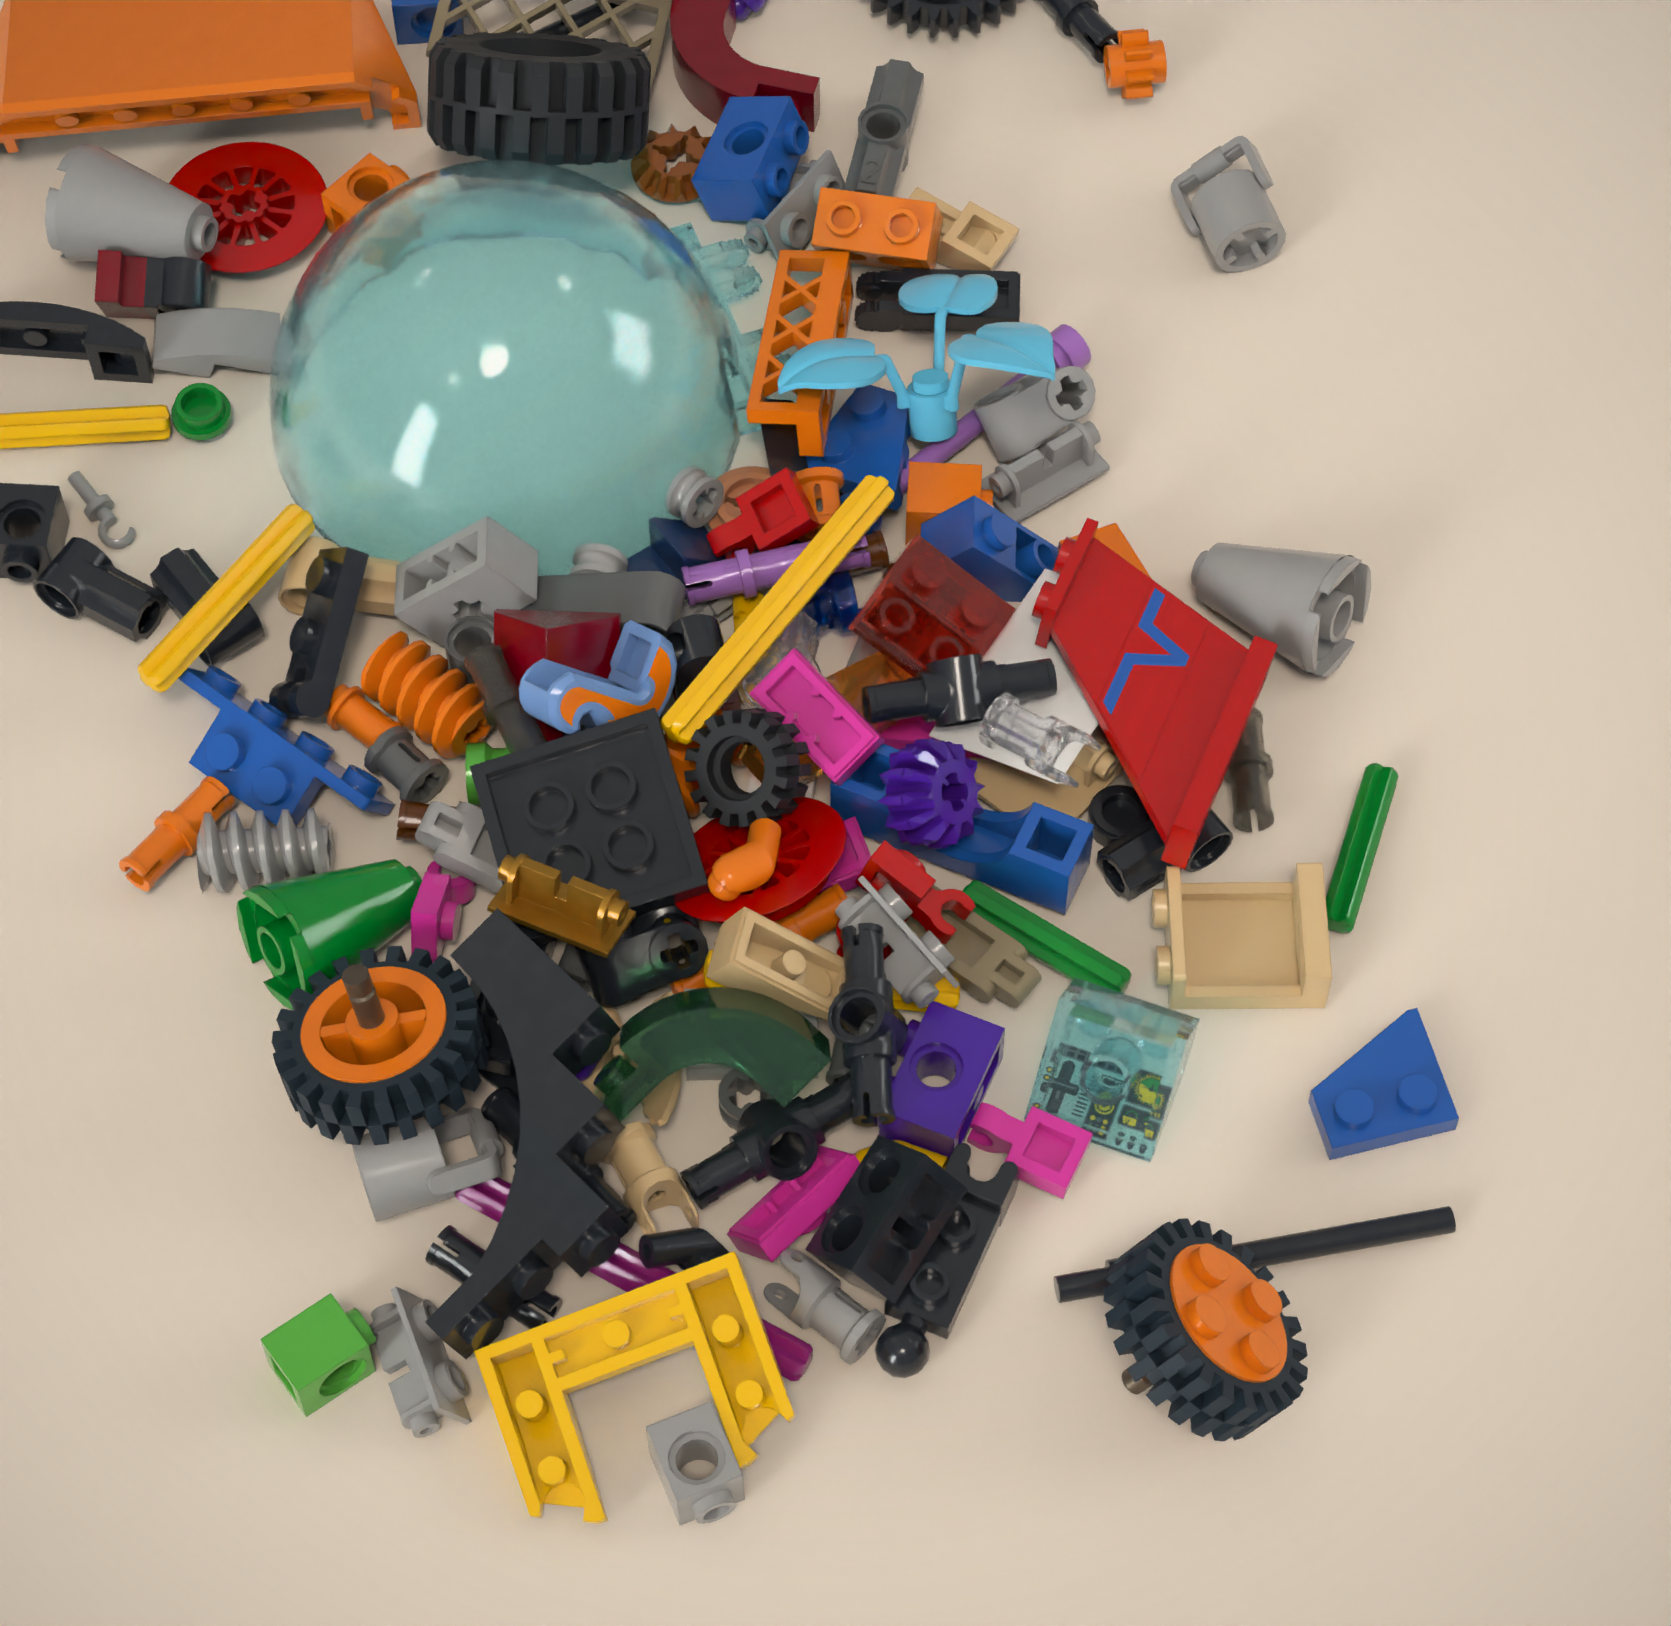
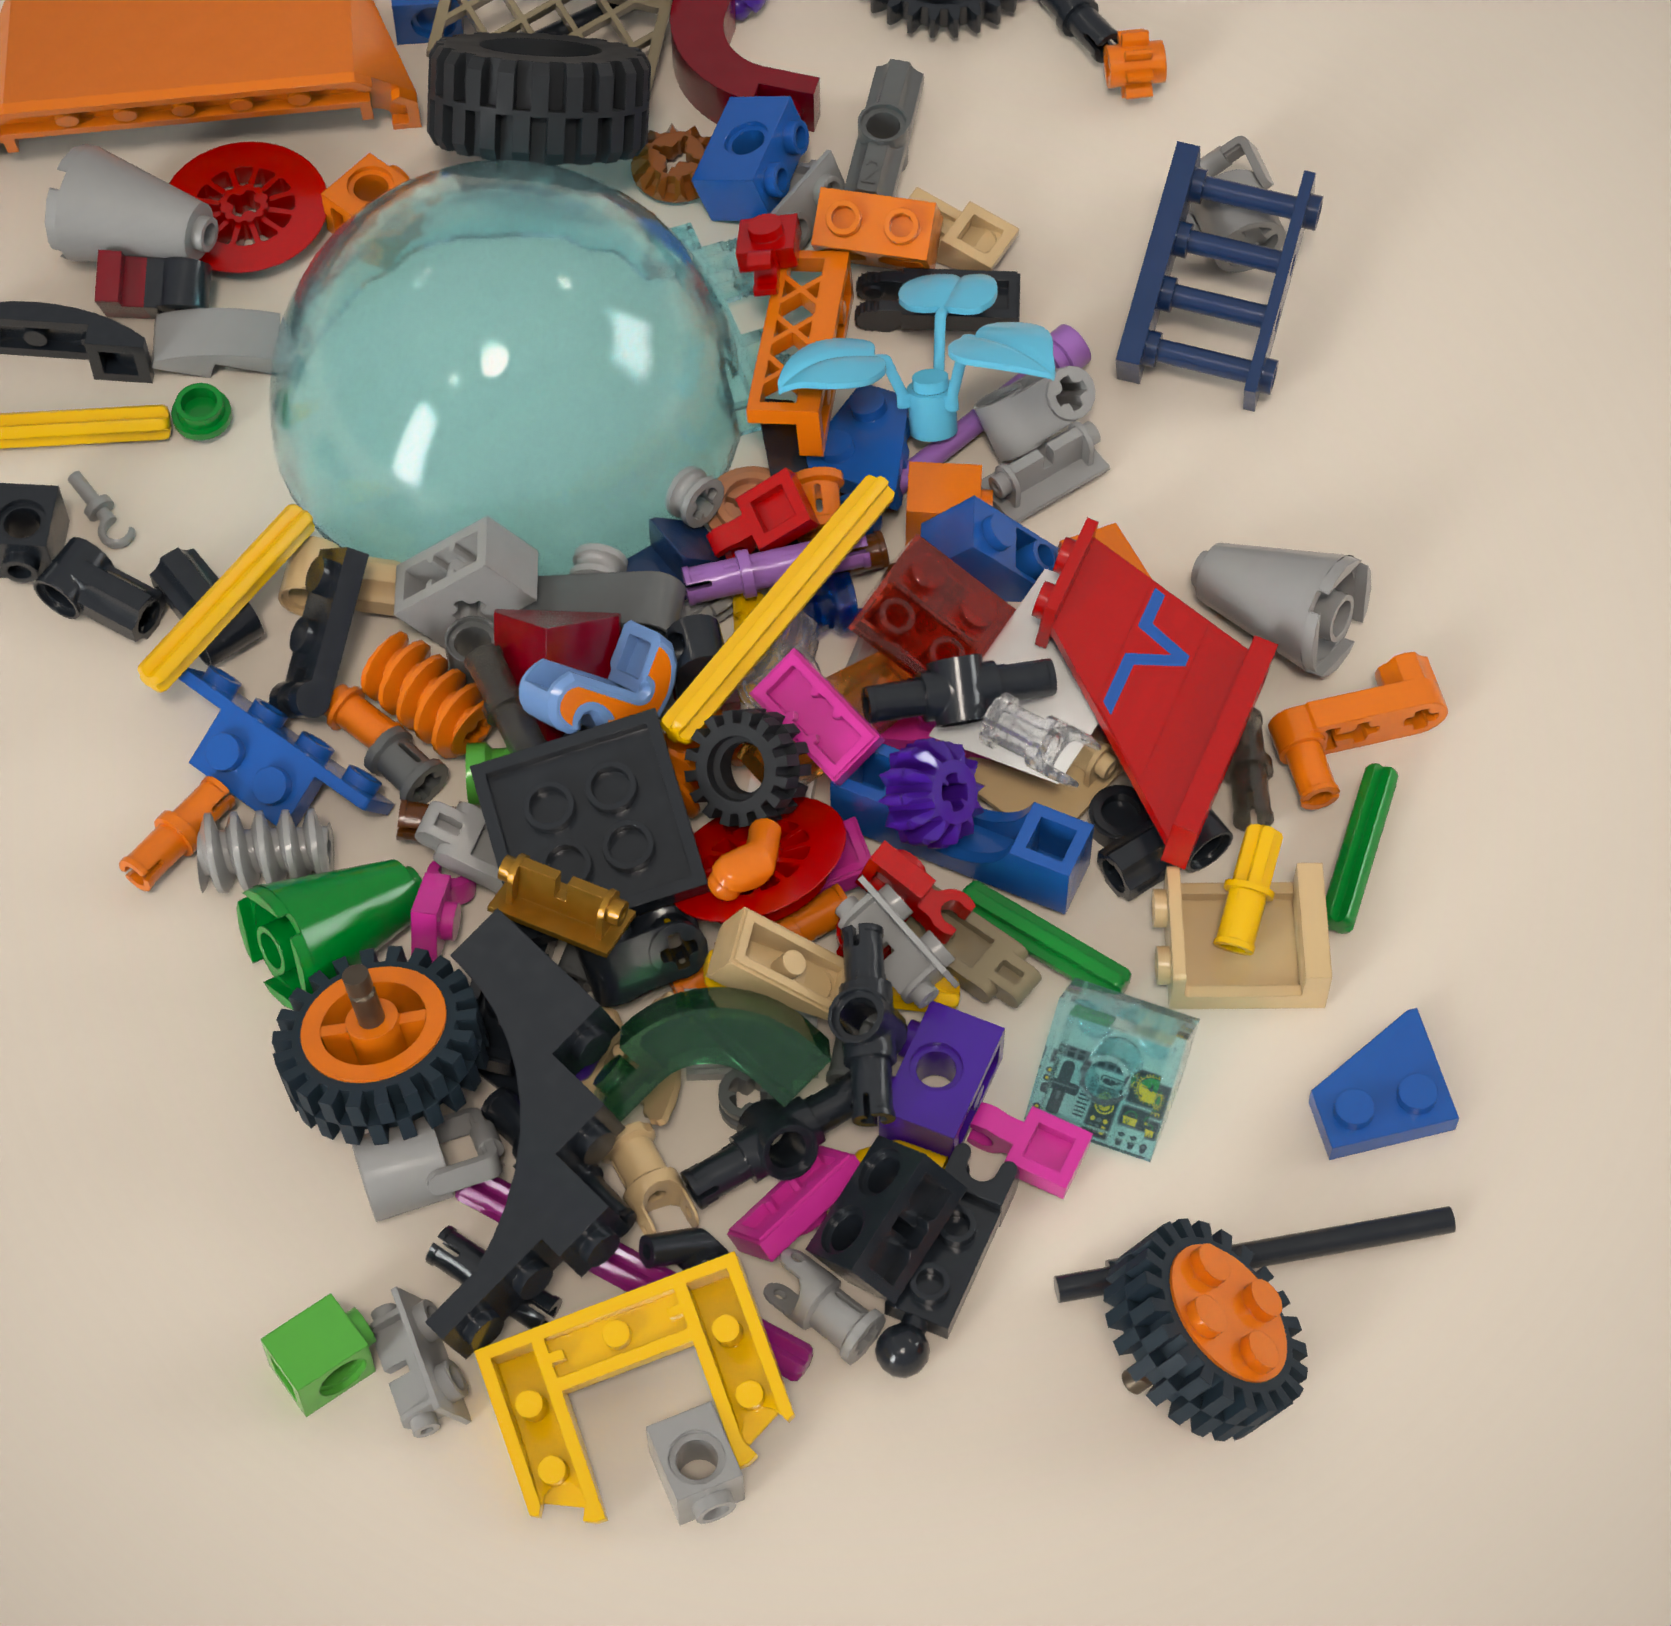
(766, 246): none -> red plate
(1175, 238): none -> dark blue fence
(1249, 889): none -> yellow axle
(1400, 706): none -> orange beam

